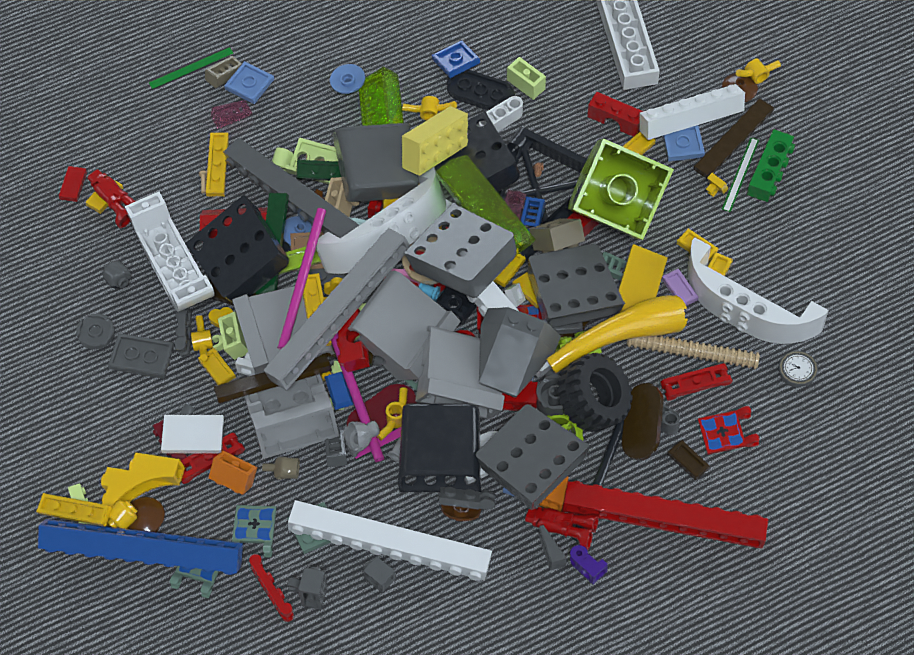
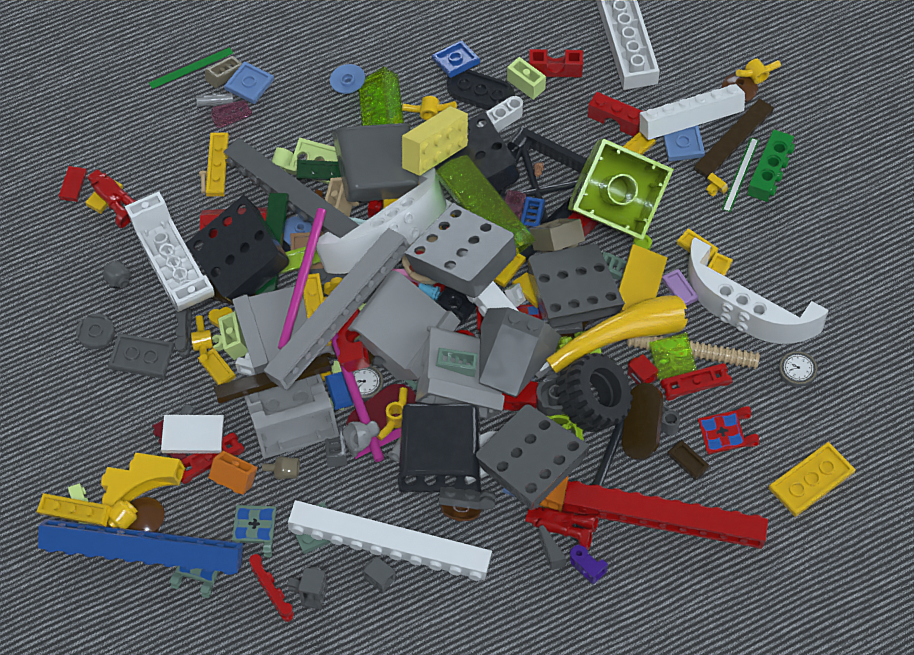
(214, 100): none -> light grey pin
(369, 381): none -> tile
(469, 357): none -> sand green slope
(567, 66): none -> red arch
(642, 370): none -> red brick
(645, 243): none -> lime tile
(673, 356): none -> clear neon green tile
(811, 479): none -> yellow tile

